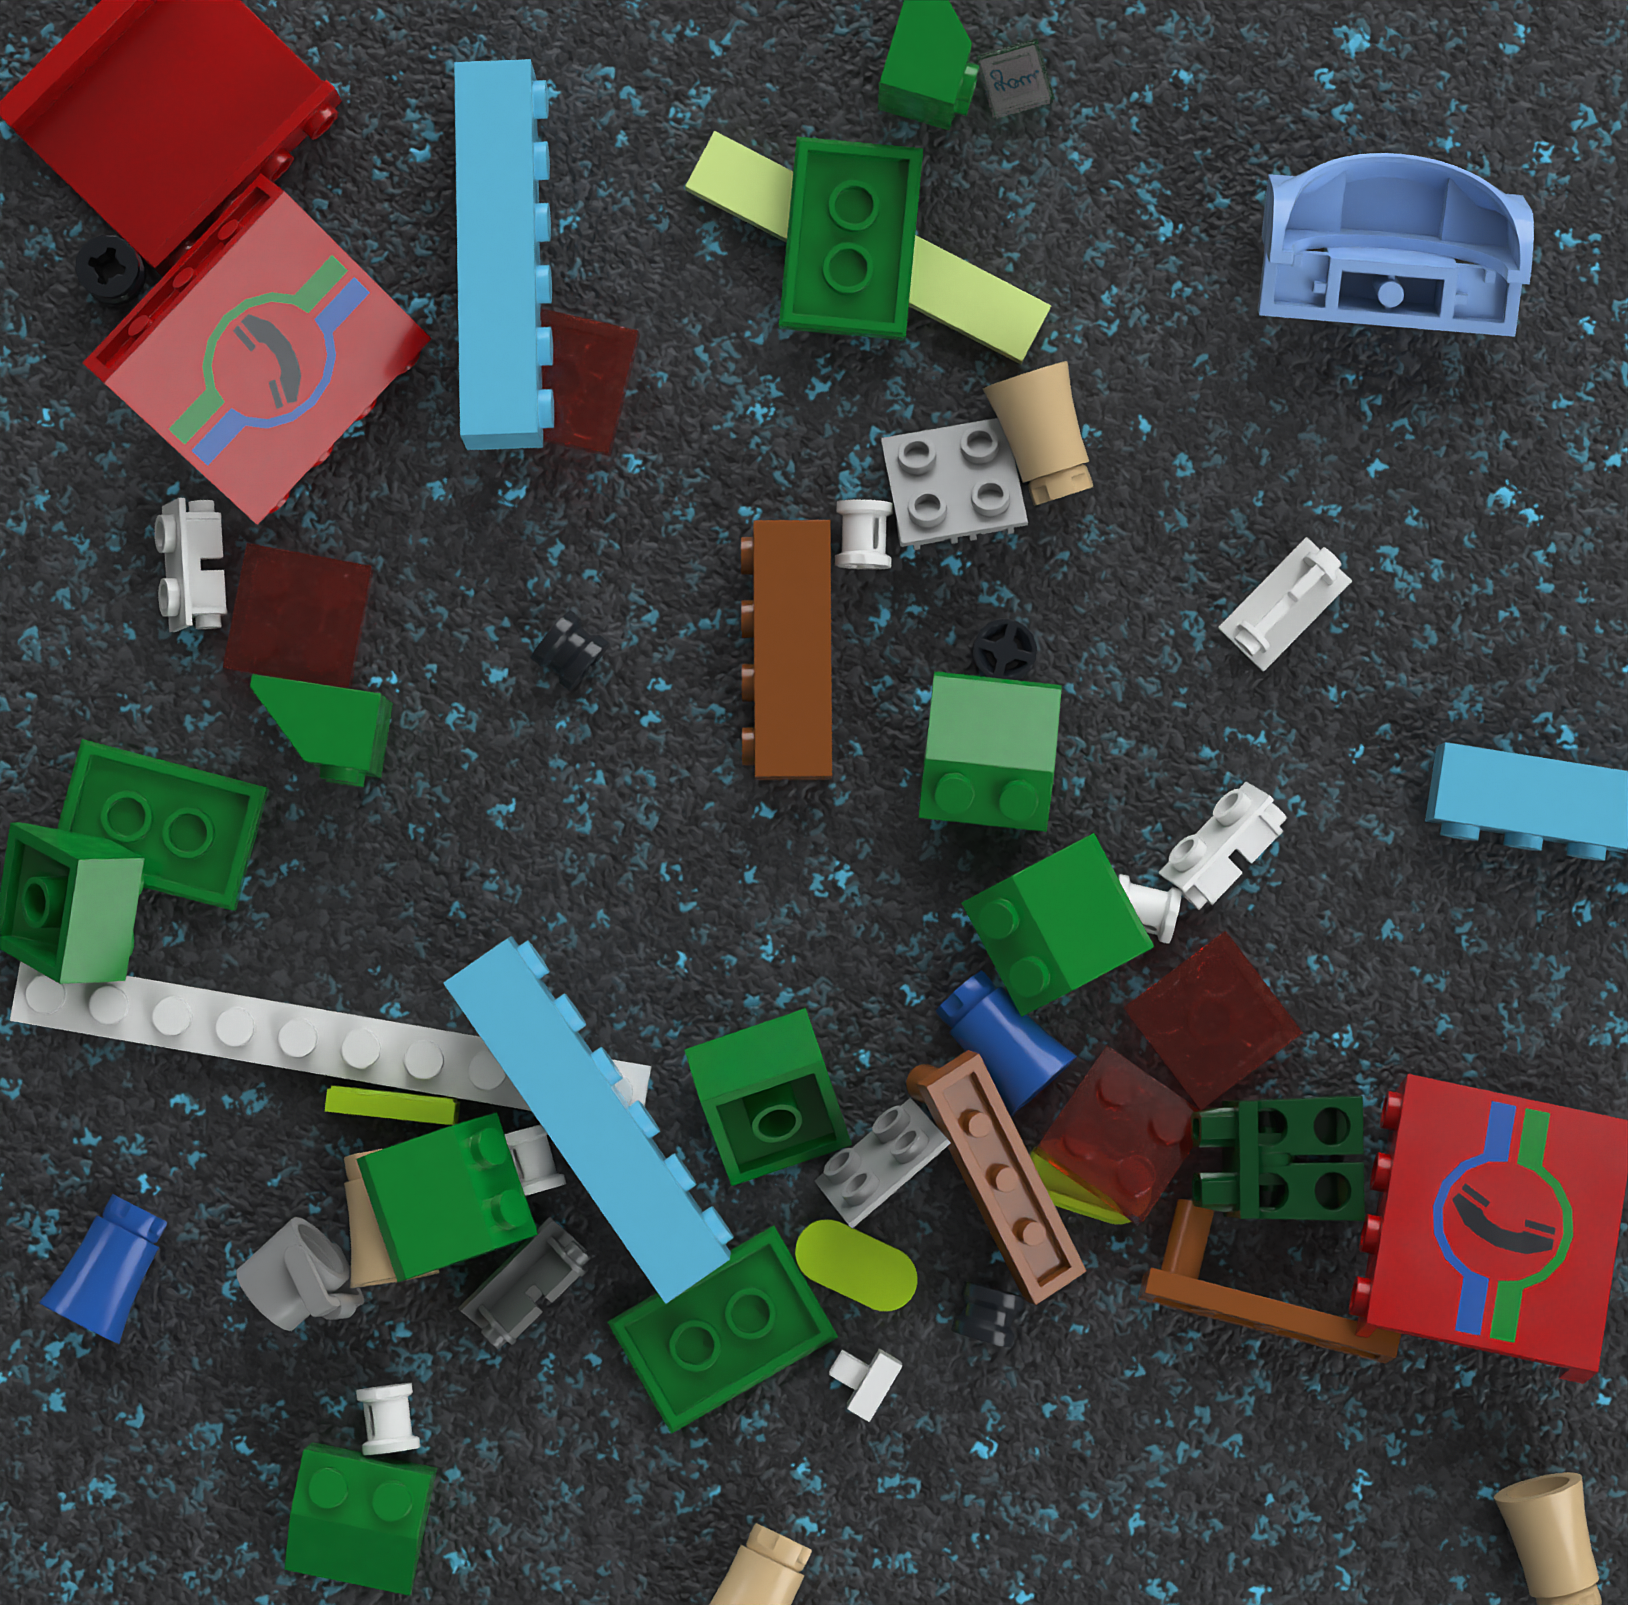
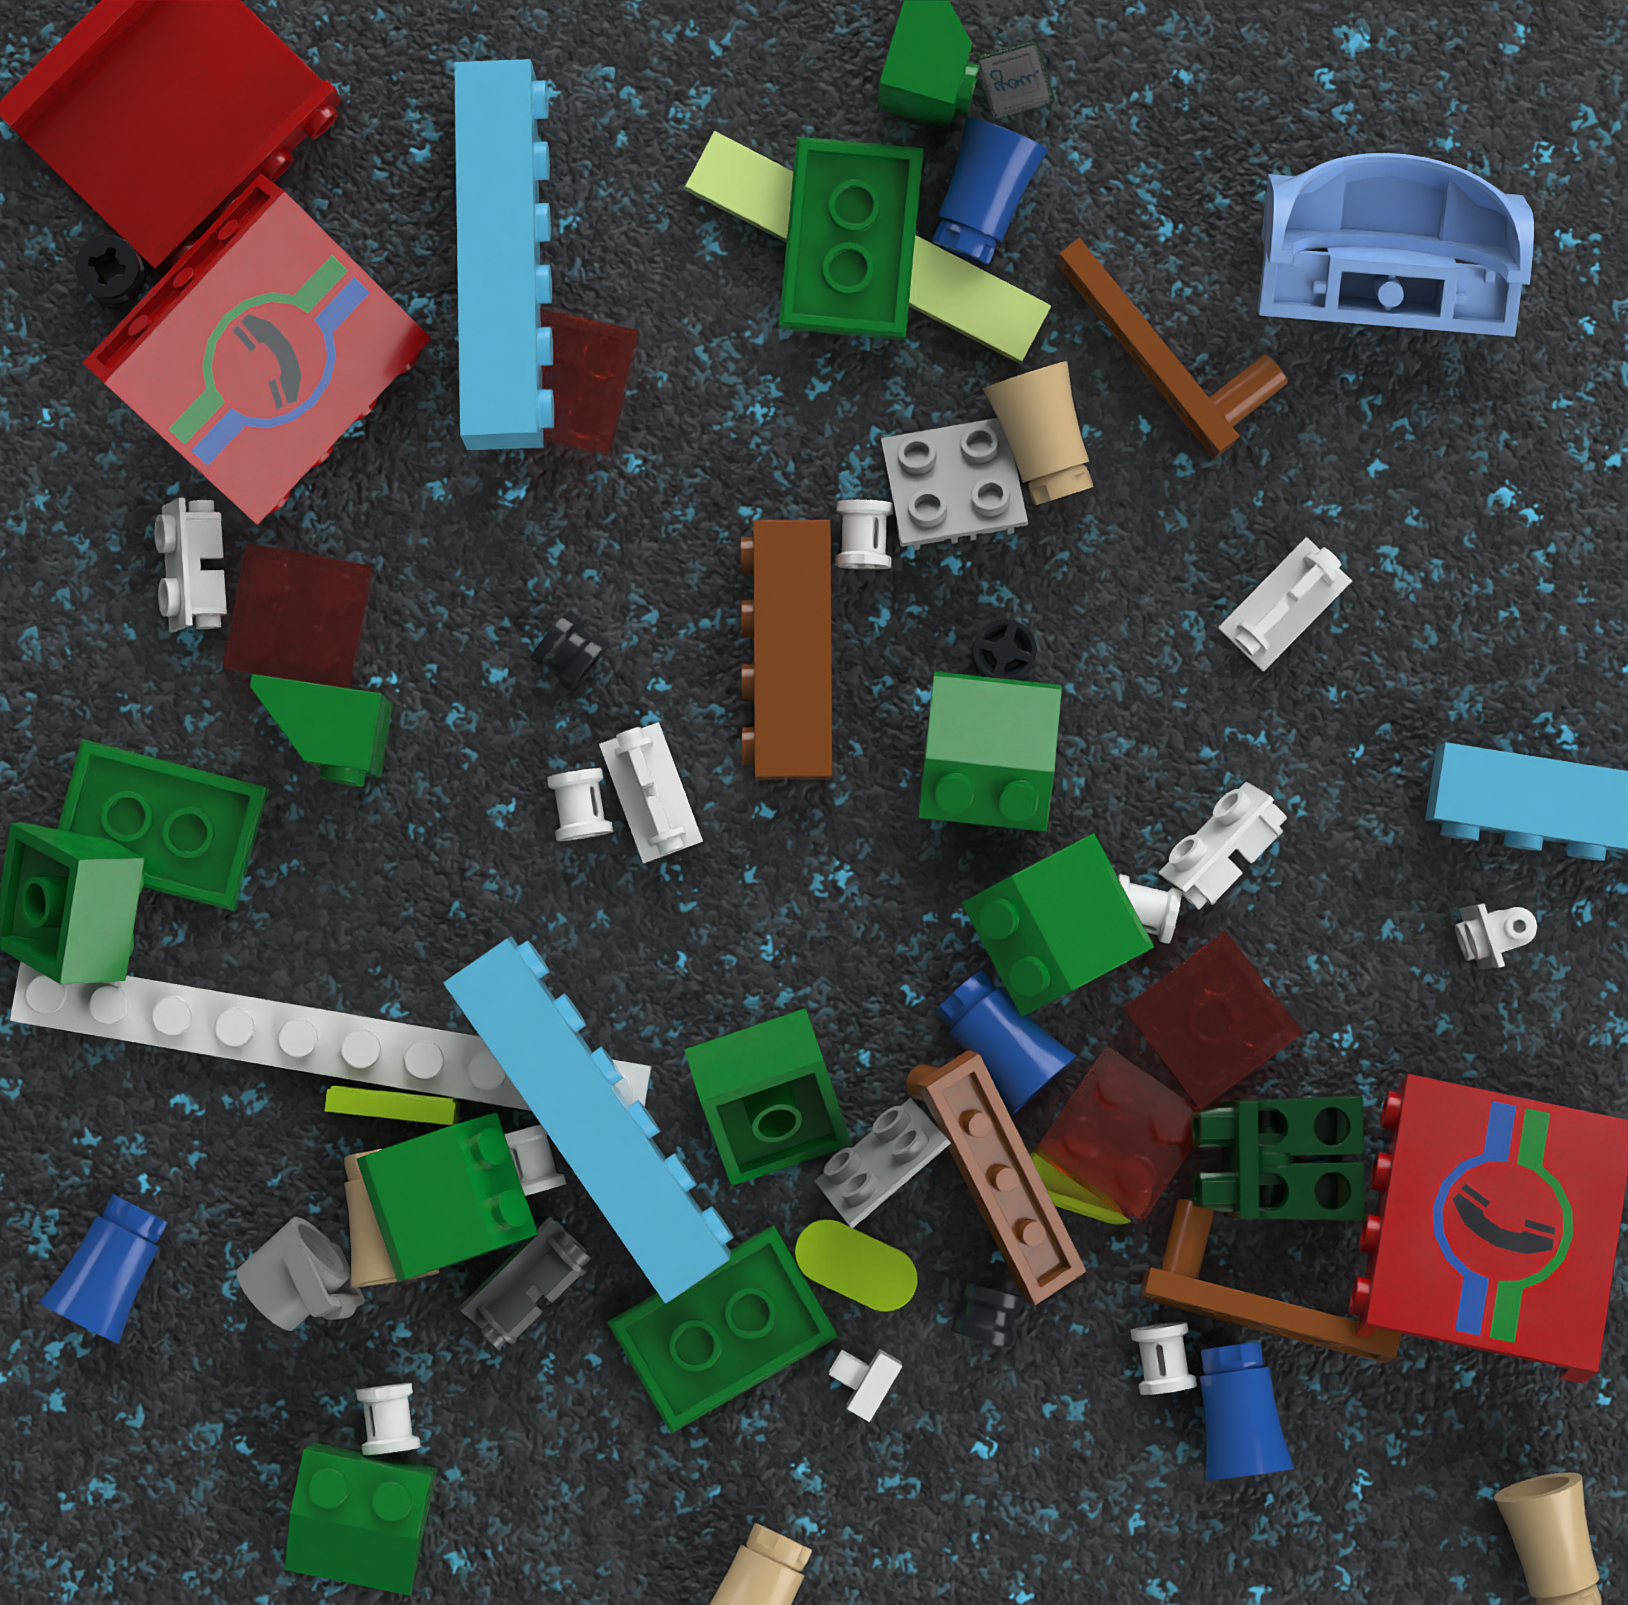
(579, 804): none -> white bush
(650, 792): none -> white hinge
(985, 189): none -> blue plant
(1156, 1378): none -> white bush
(1206, 417): none -> dark orange piece
(1240, 1414): none -> blue plant
(1489, 934): none -> white hinge

